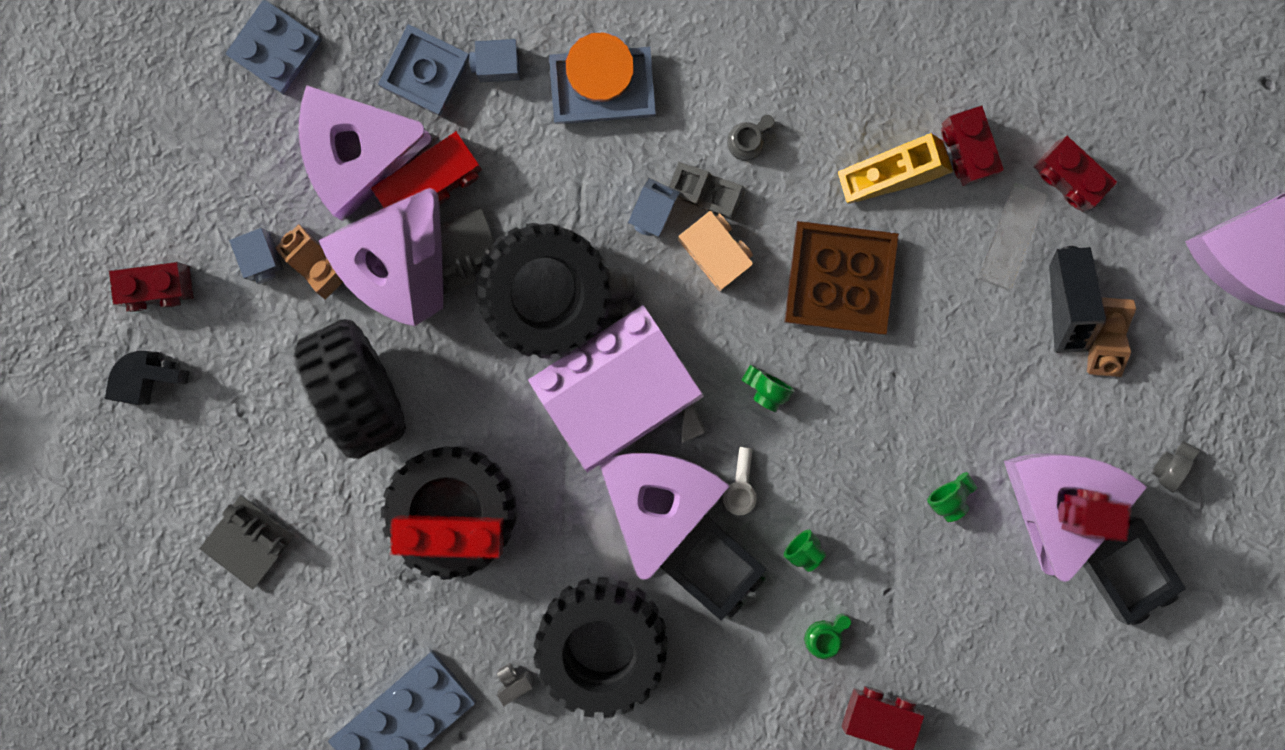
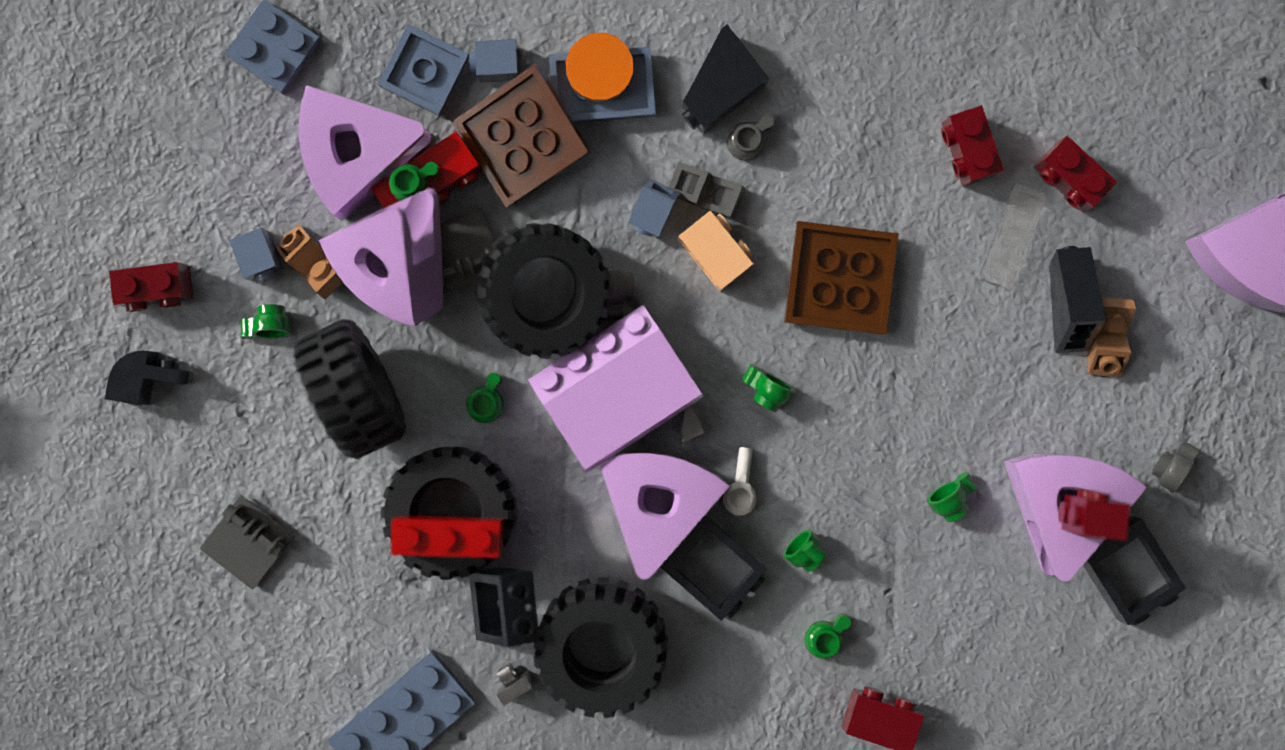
(267, 324): none -> green piece
(410, 180): none -> green piece
(485, 402): none -> green piece
(507, 622): none -> black window
(522, 136): none -> reddish brown plate
(722, 83): none -> black slope
(896, 169): yellow slope -> none

